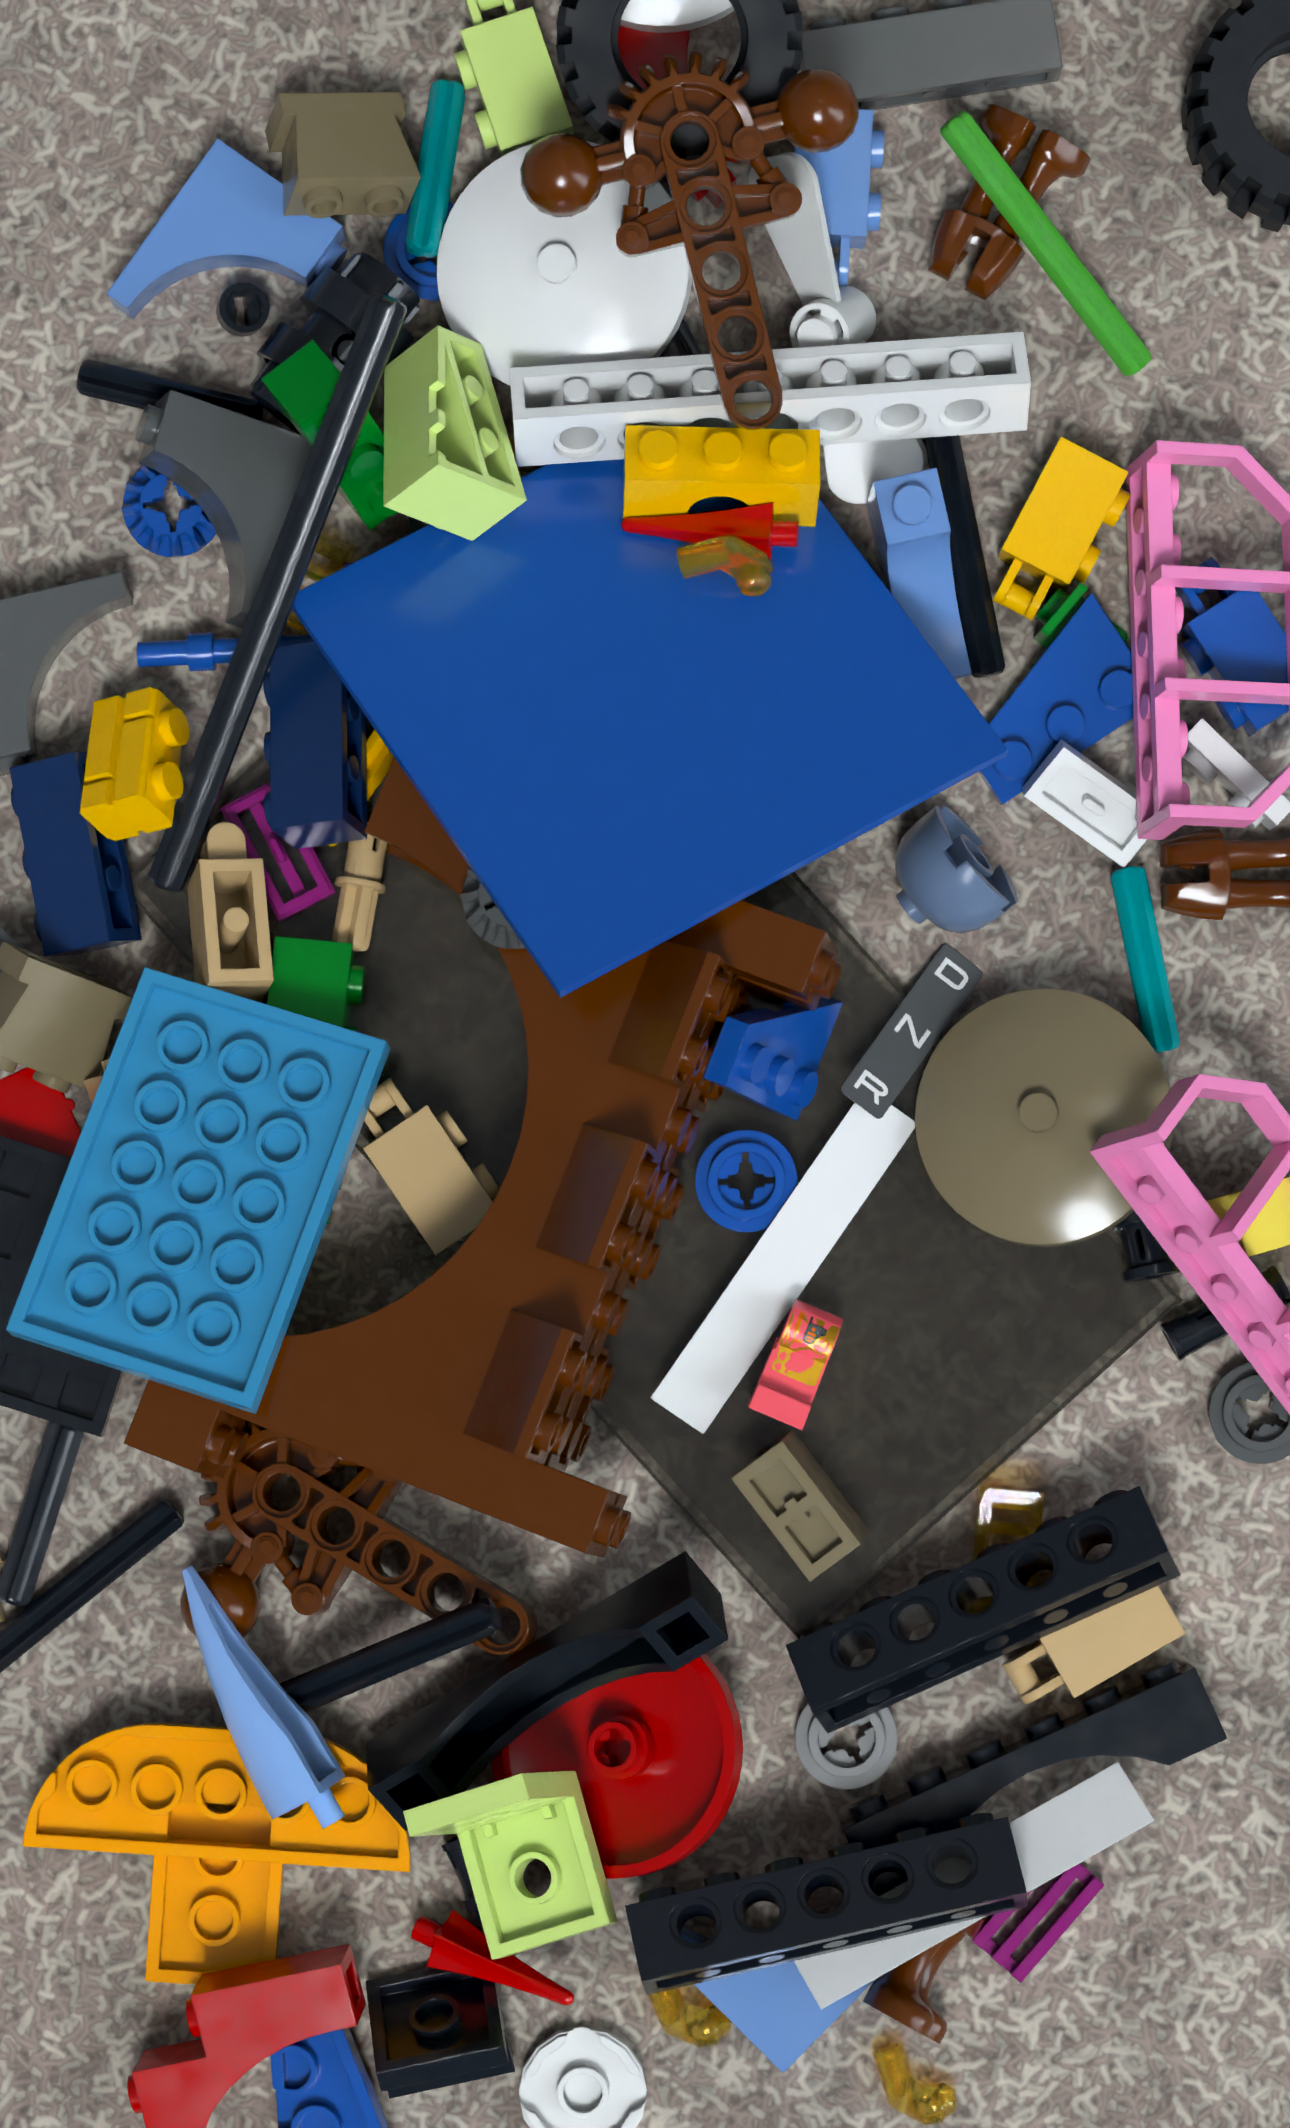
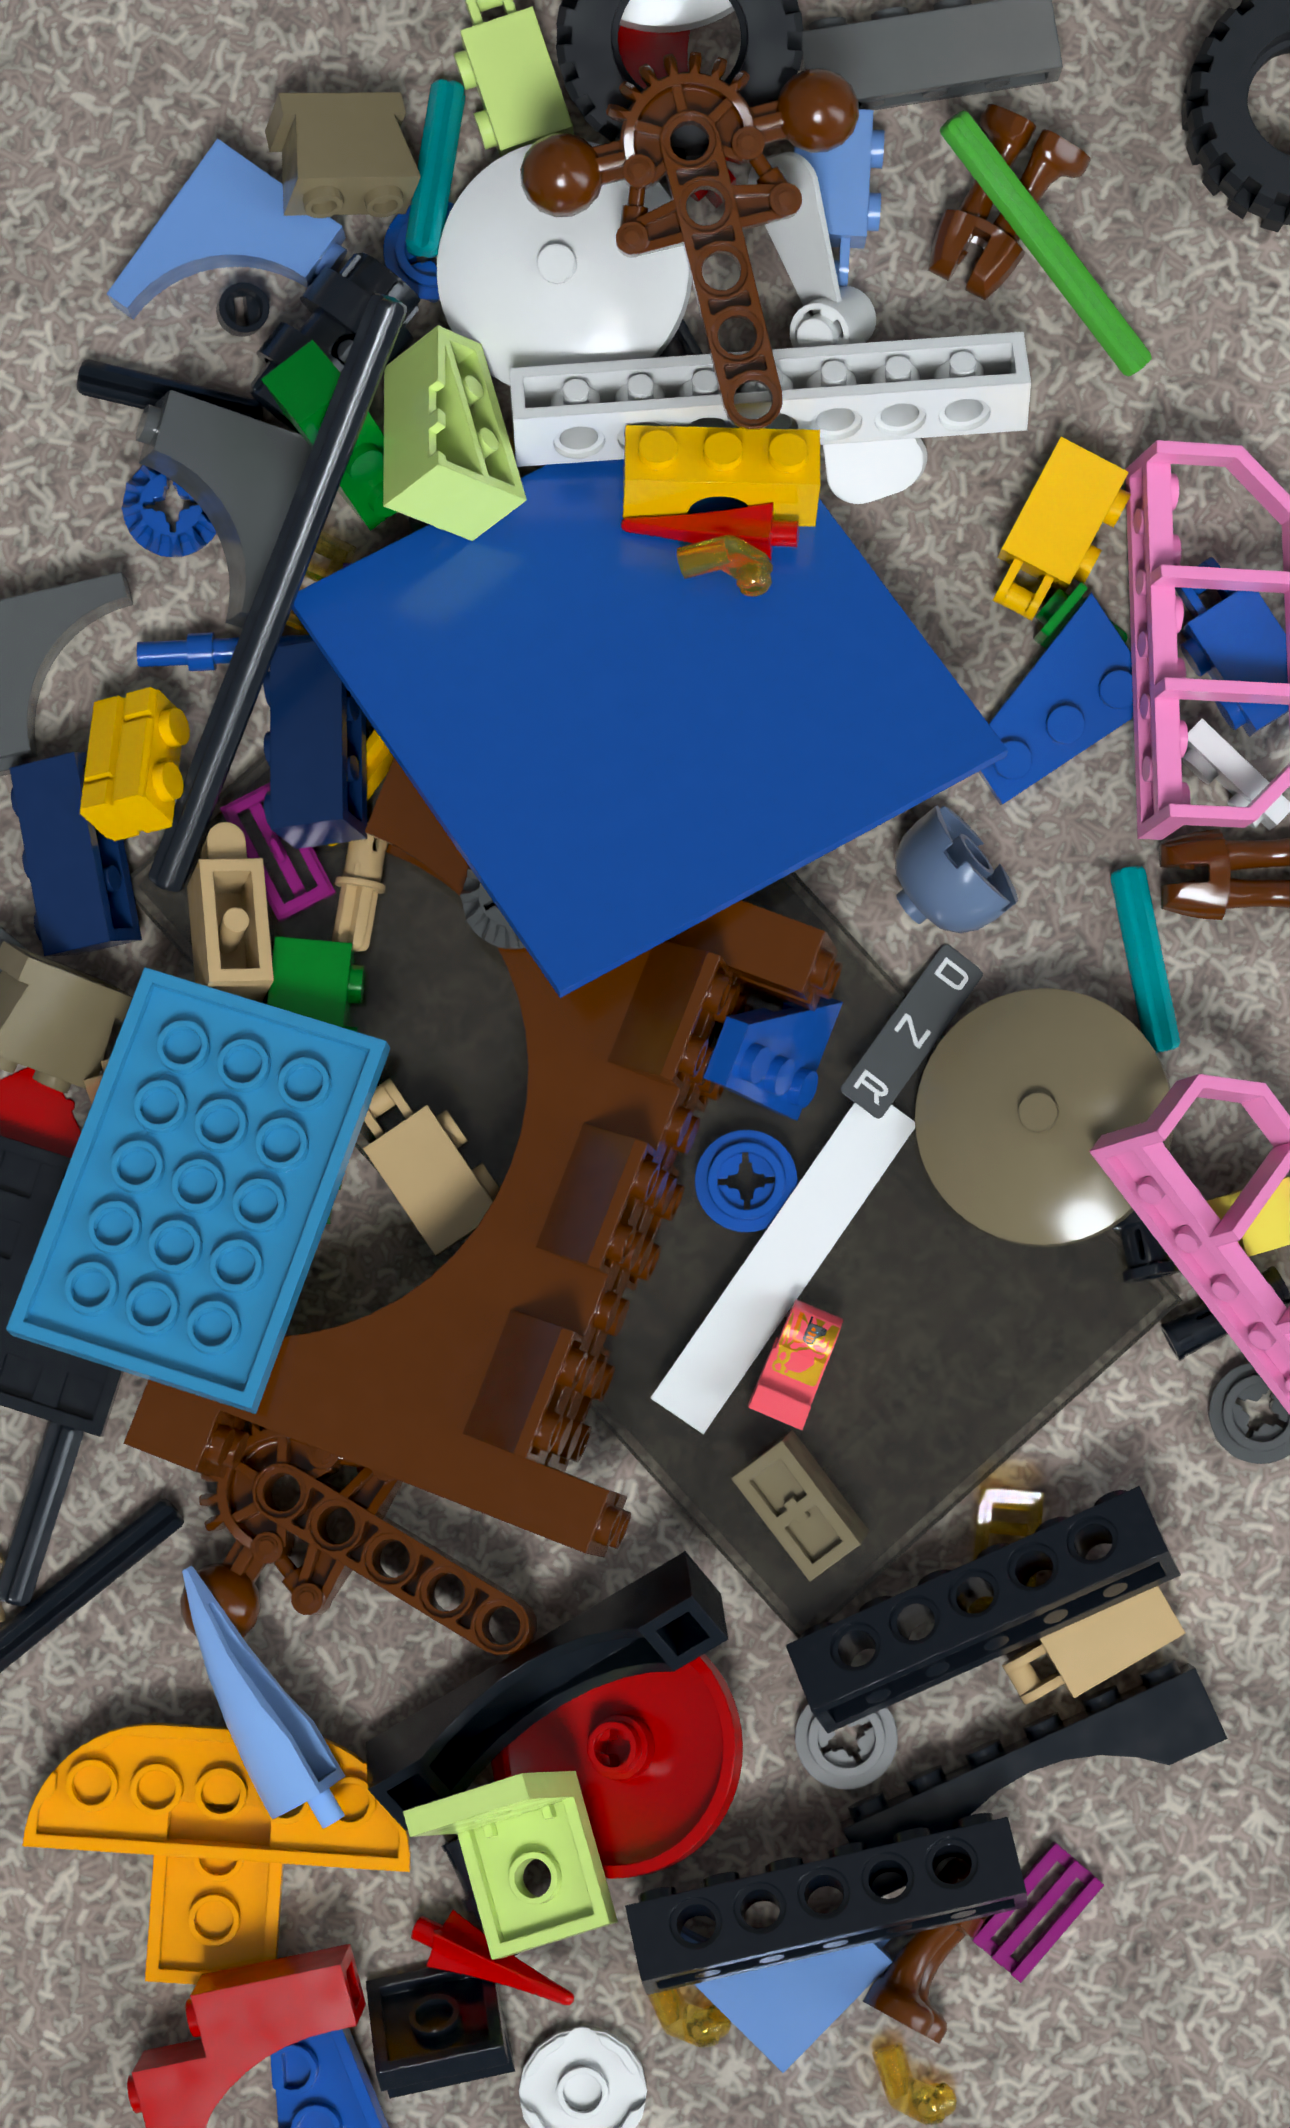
(394, 1655): black axle -> none
(915, 560): medium blue arch -> none
(967, 559): black axle -> none
(1046, 1844): white sticker -> none
(1087, 802): white plate -> none

